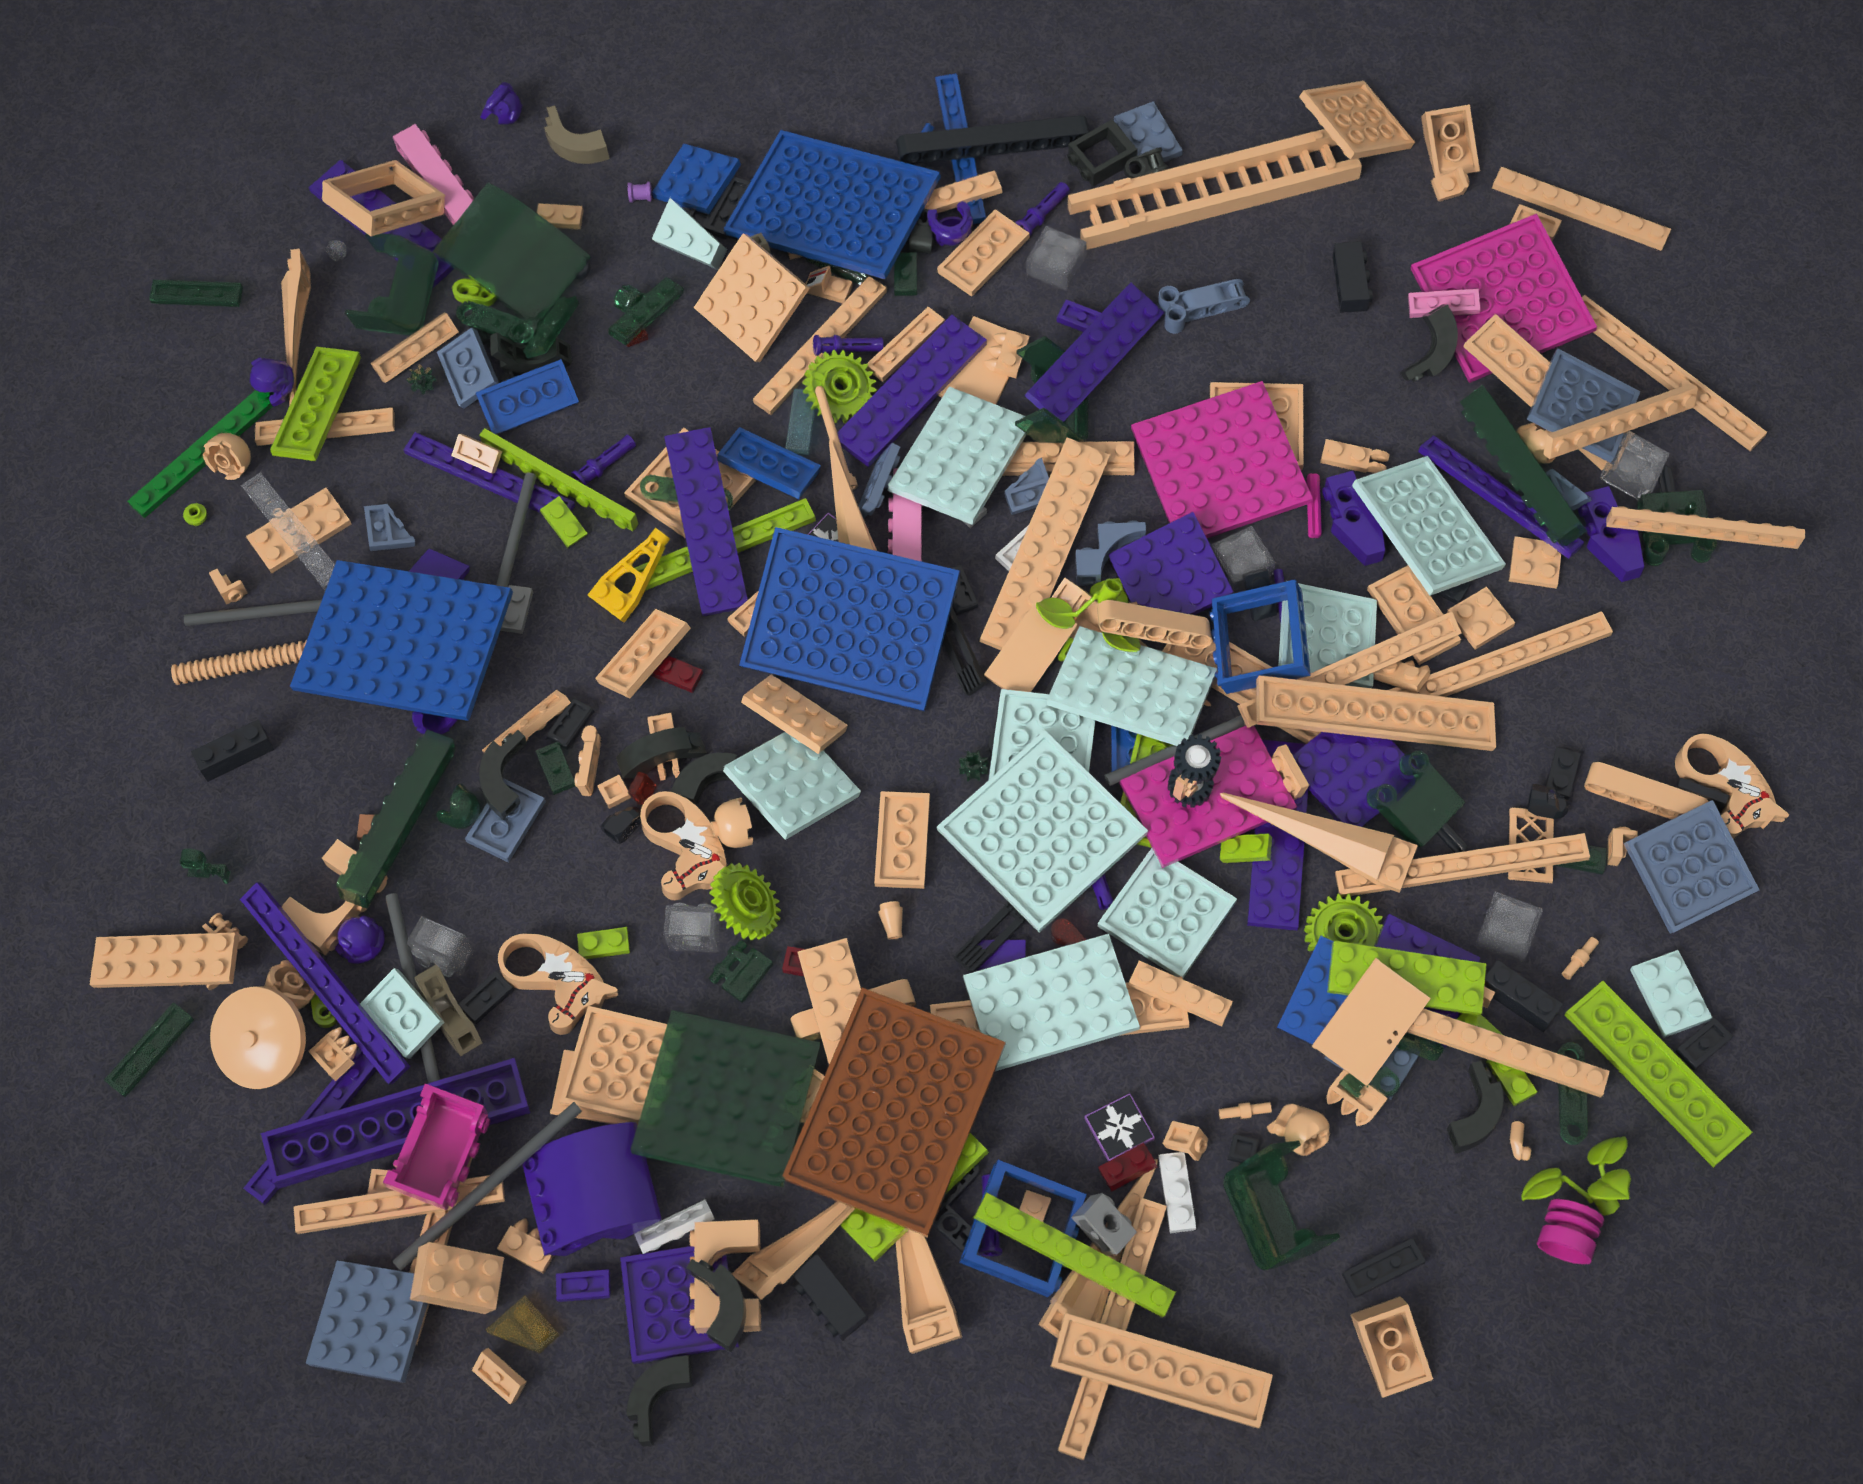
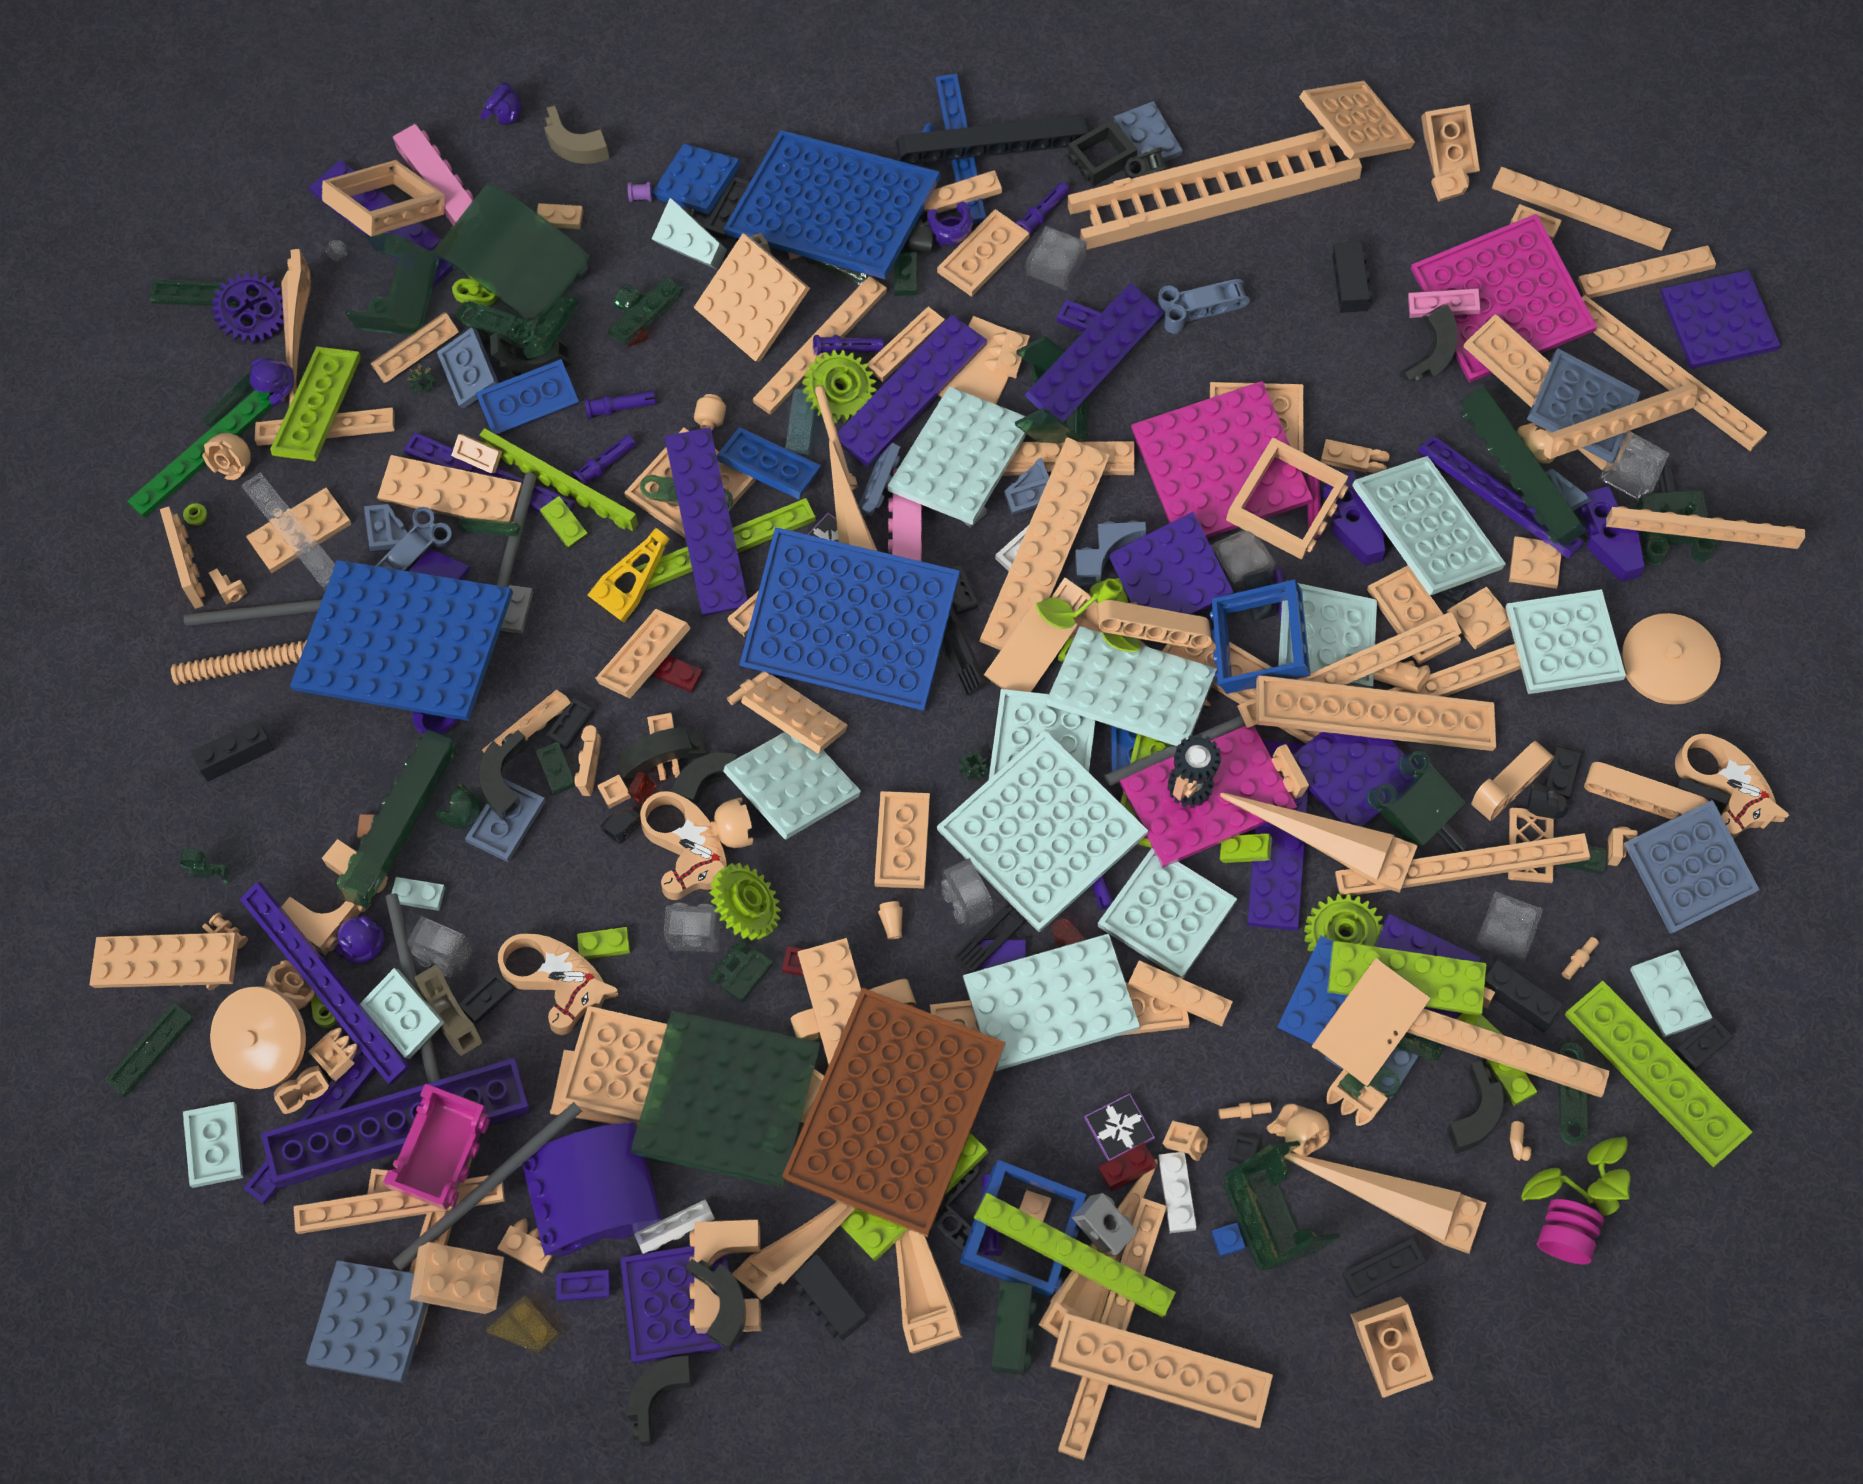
(182, 556): none -> light nougat plate
(213, 1144): none -> light aqua plate
(227, 401): none -> clear green axle
(237, 292): none -> dark purple gear
(307, 1086): none -> light nougat brick
(415, 542): none -> sand blue piece
(419, 893): none -> light aqua plate
(449, 490): none -> light nougat plate
(489, 526): none -> clear green axle
(499, 1376): light nougat plate -> none
(607, 405): none -> dark purple pin
(710, 411): none -> light nougat head
(745, 687): none -> light nougat bar
(828, 286): light nougat slope -> none
(967, 893): none -> clear brick
(1013, 1328): none -> clear green wedge
(1228, 1240): none -> blue plate
(1270, 532): none -> light nougat window
(1428, 1208): none -> light nougat plate
(1500, 792): none -> light nougat beam
(1565, 641): none -> light aqua plate
(1647, 272): none -> light nougat plate
(1670, 658): none -> light nougat dish
(1720, 319): none -> dark purple plate

